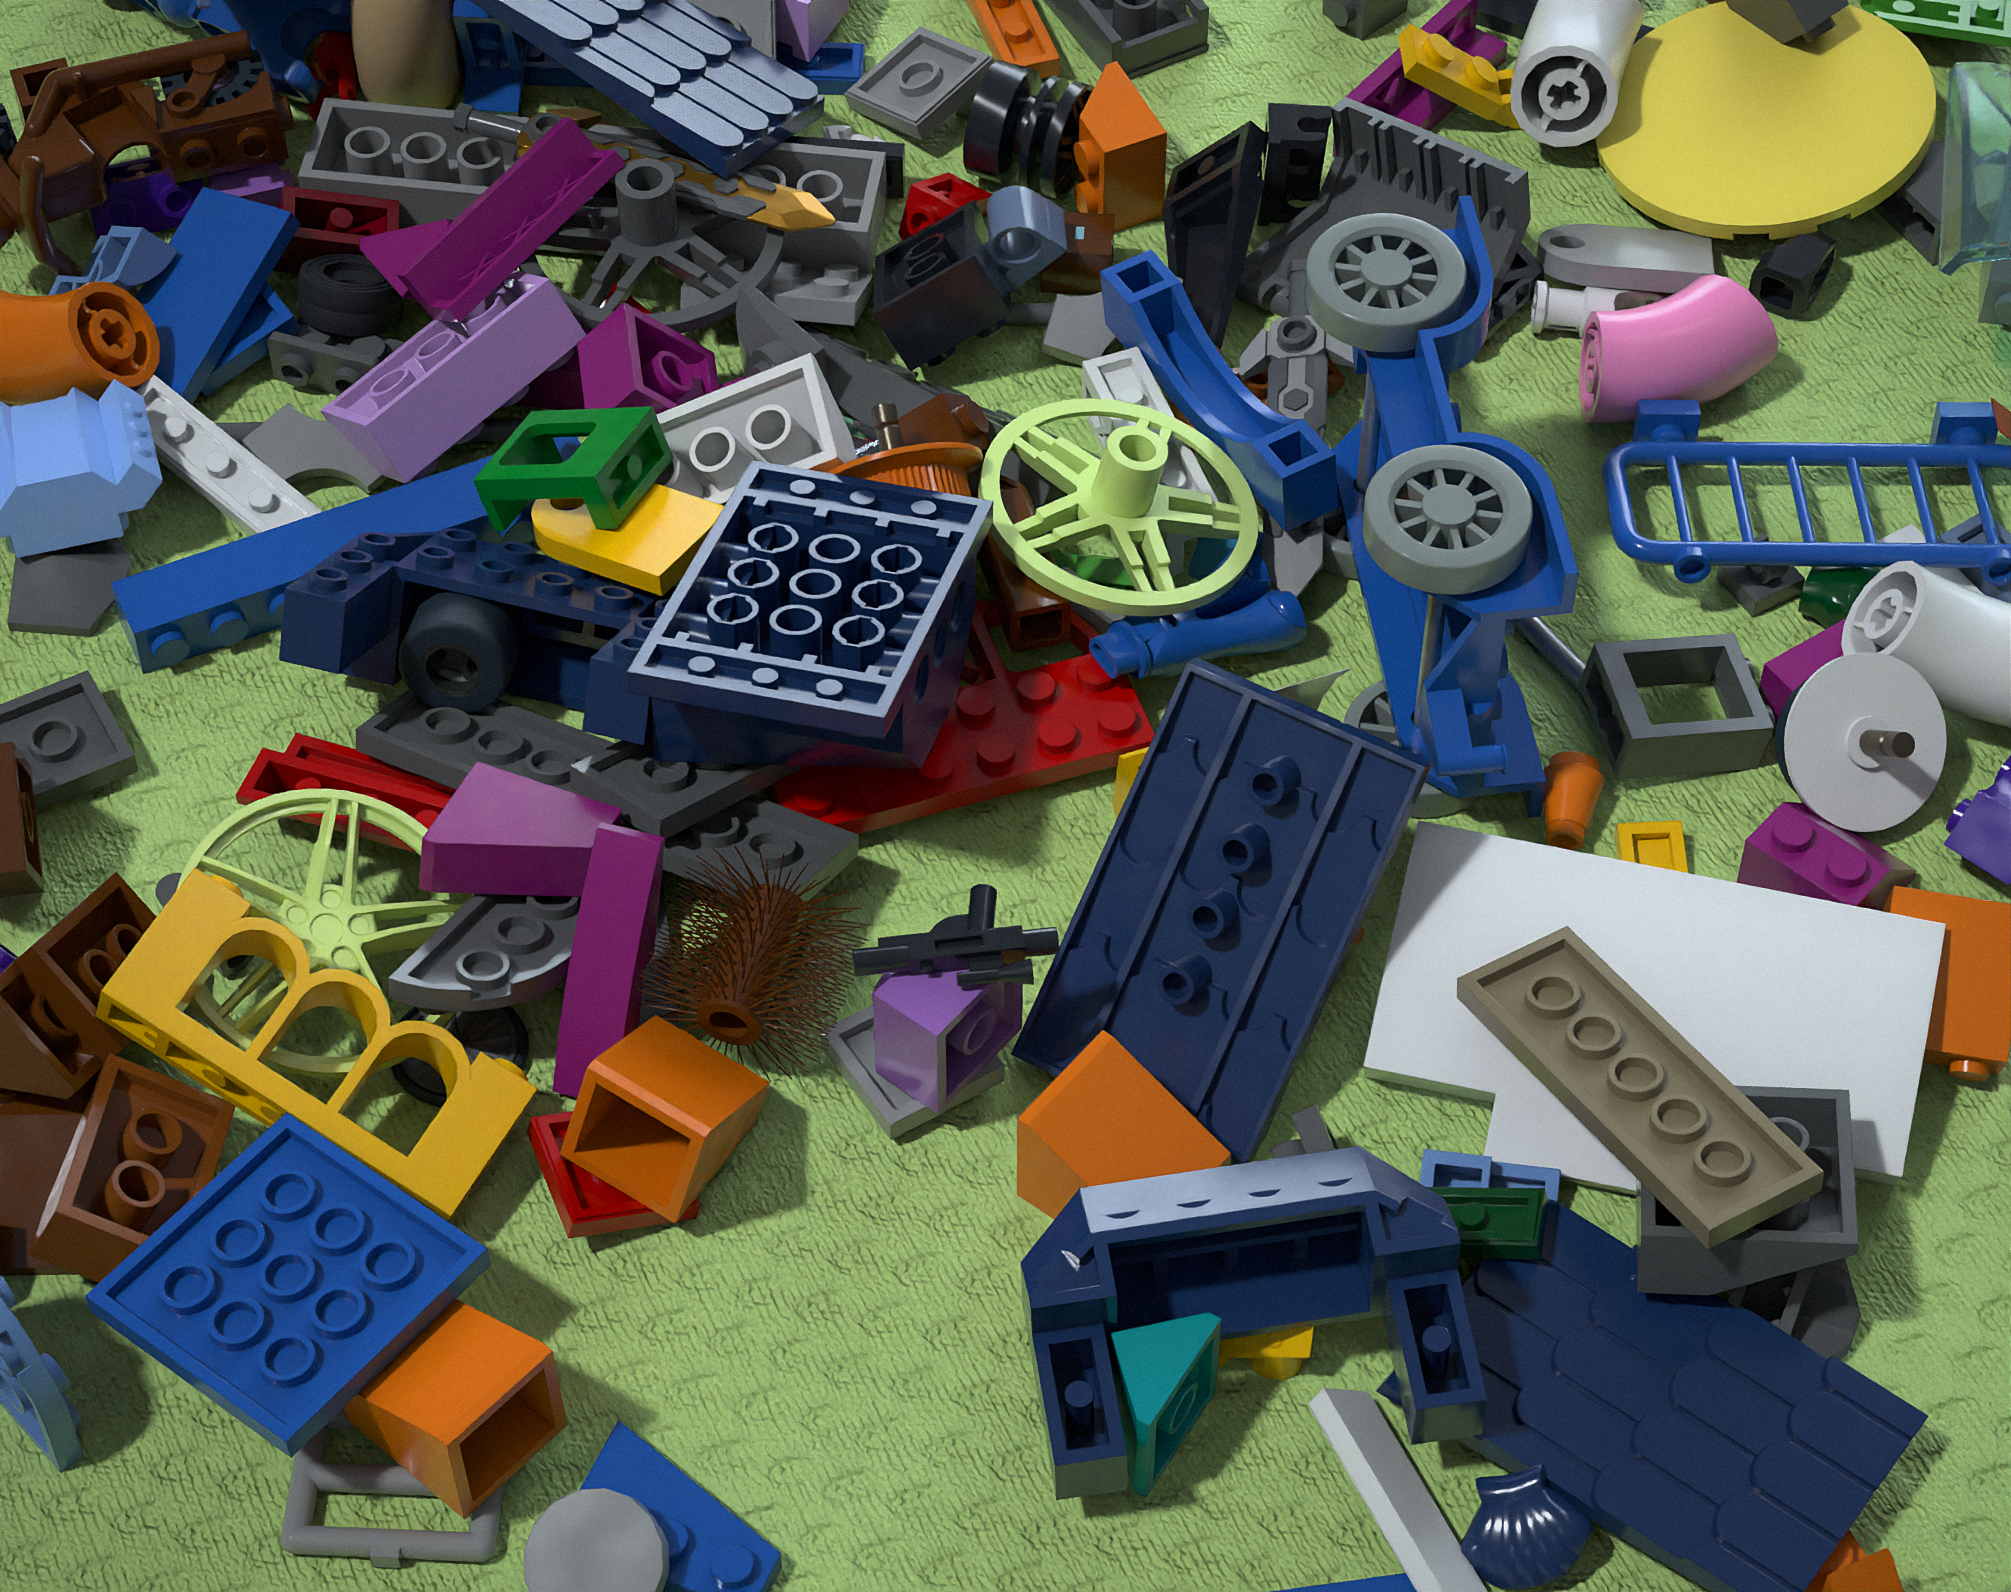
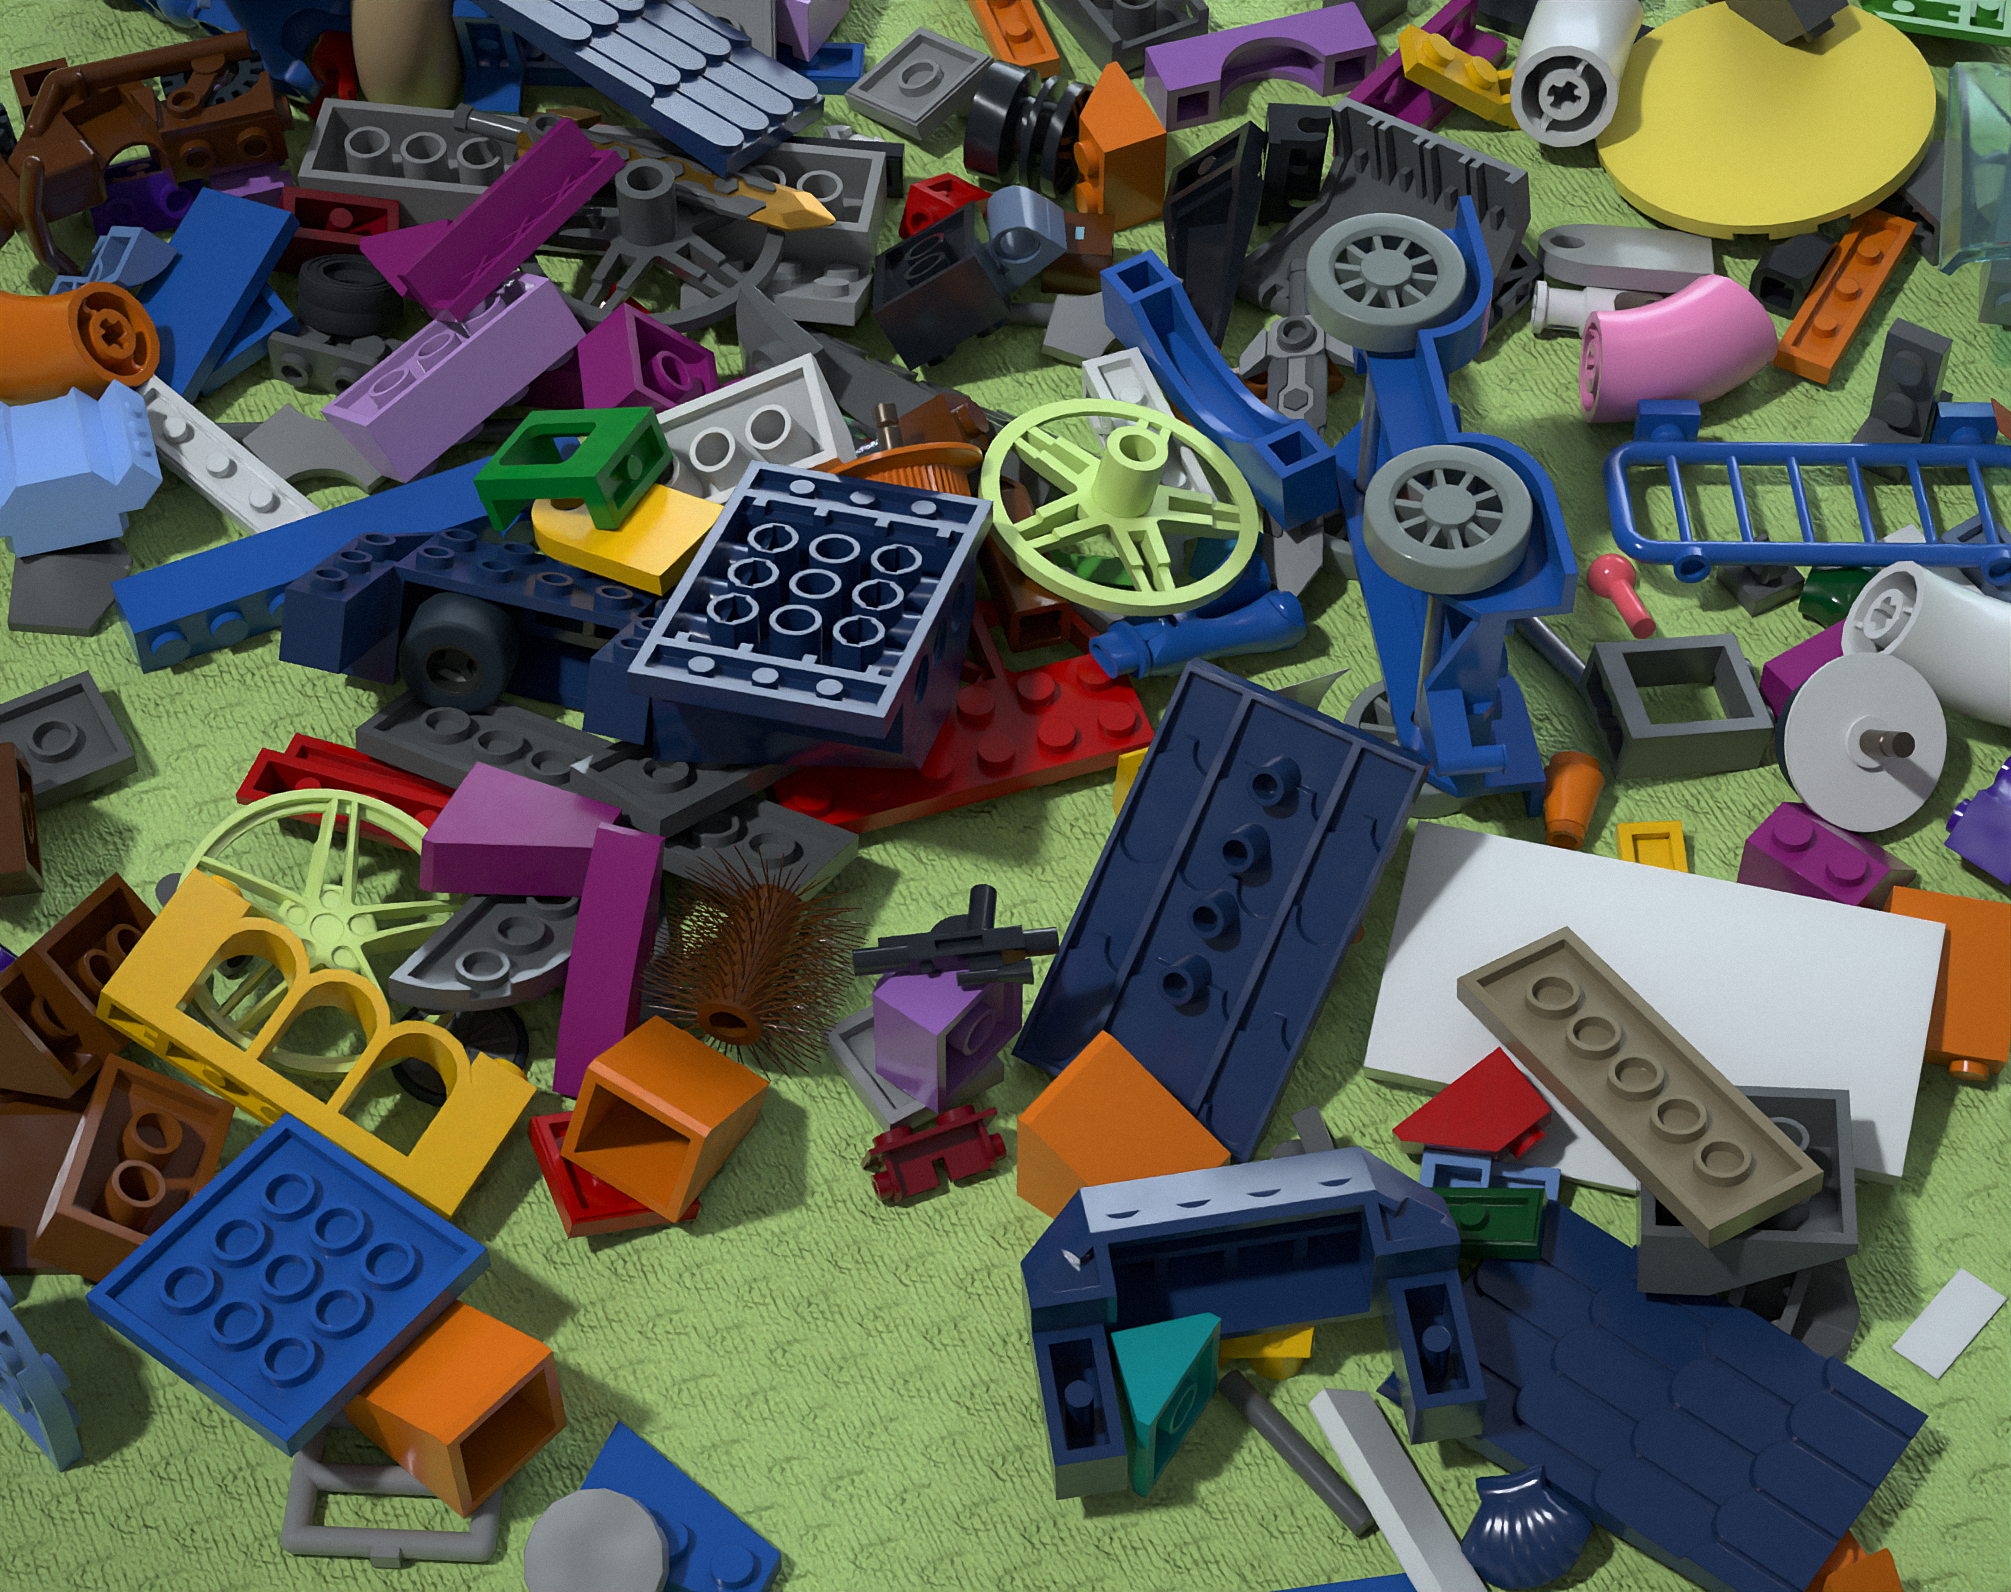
(908, 1157): none -> dark red hinge
(1297, 1453): none -> dark grey bar
(1318, 48): none -> medium lavender arch
(1481, 1113): none -> red slope
(1614, 579): none -> coral bar
(1844, 295): none -> orange plate
(1906, 390): none -> dark grey bracket
(1949, 1323): none -> white sticker

